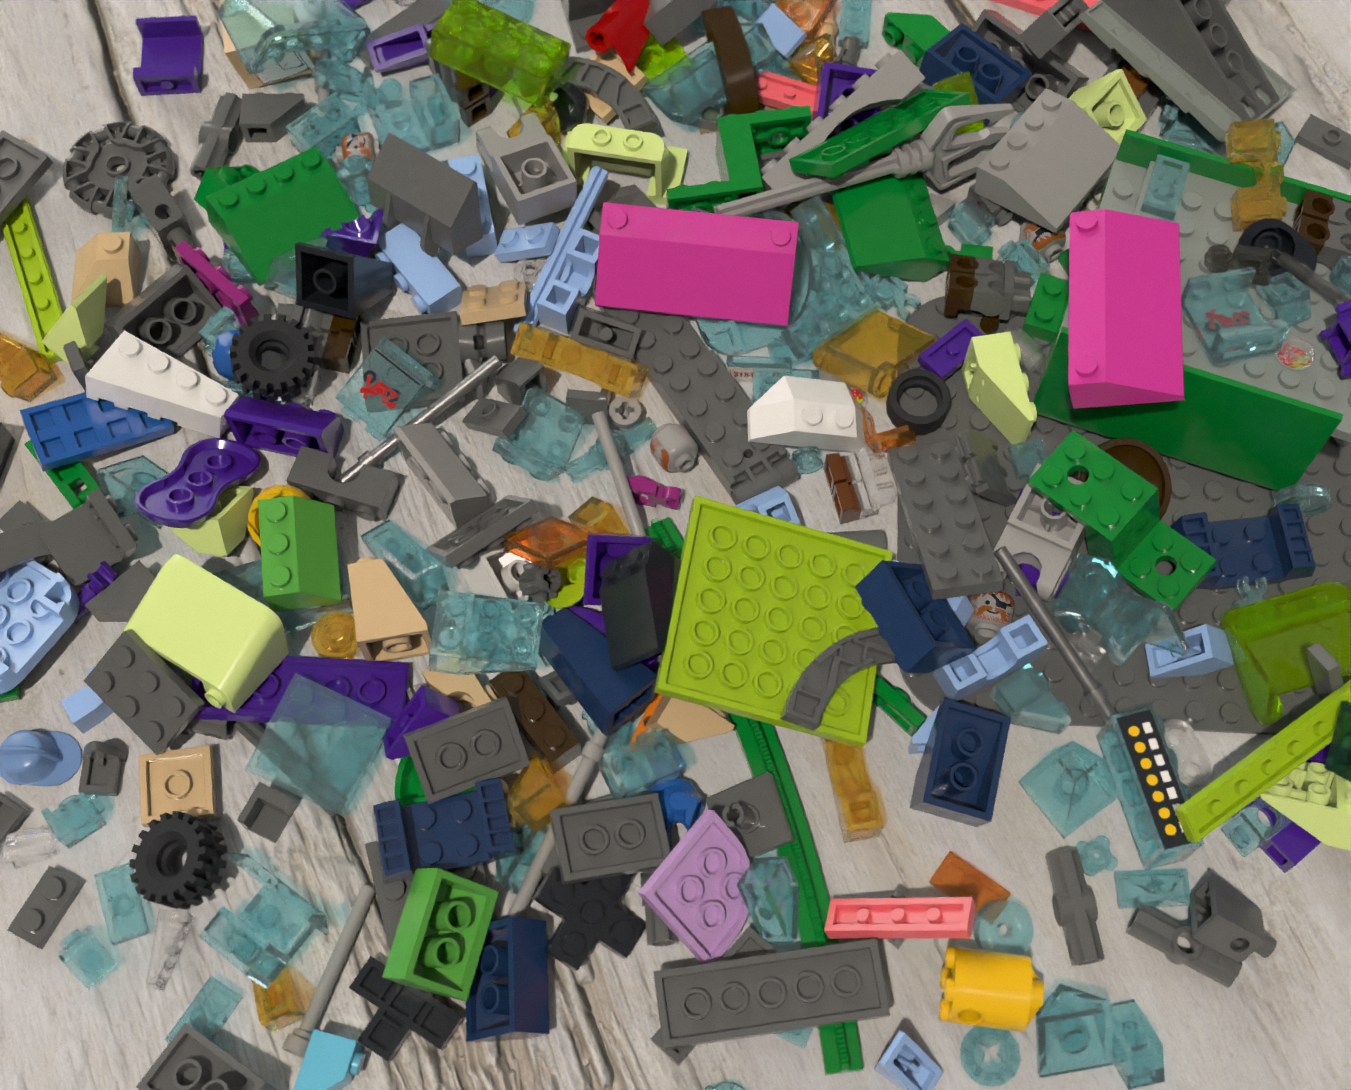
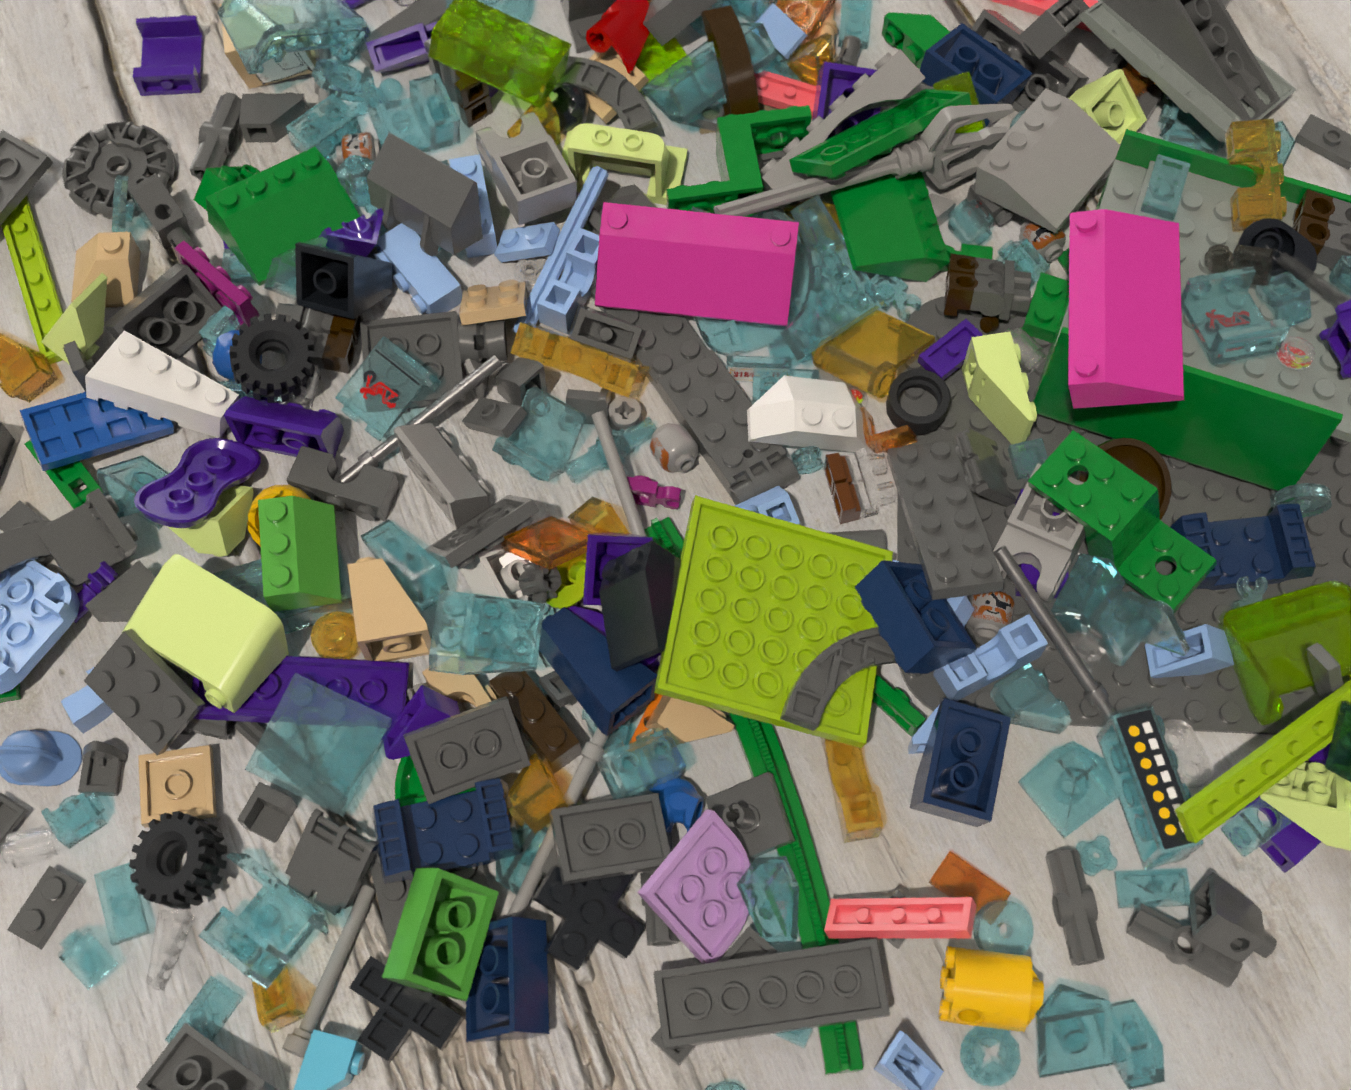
(329, 863): none -> dark grey plate

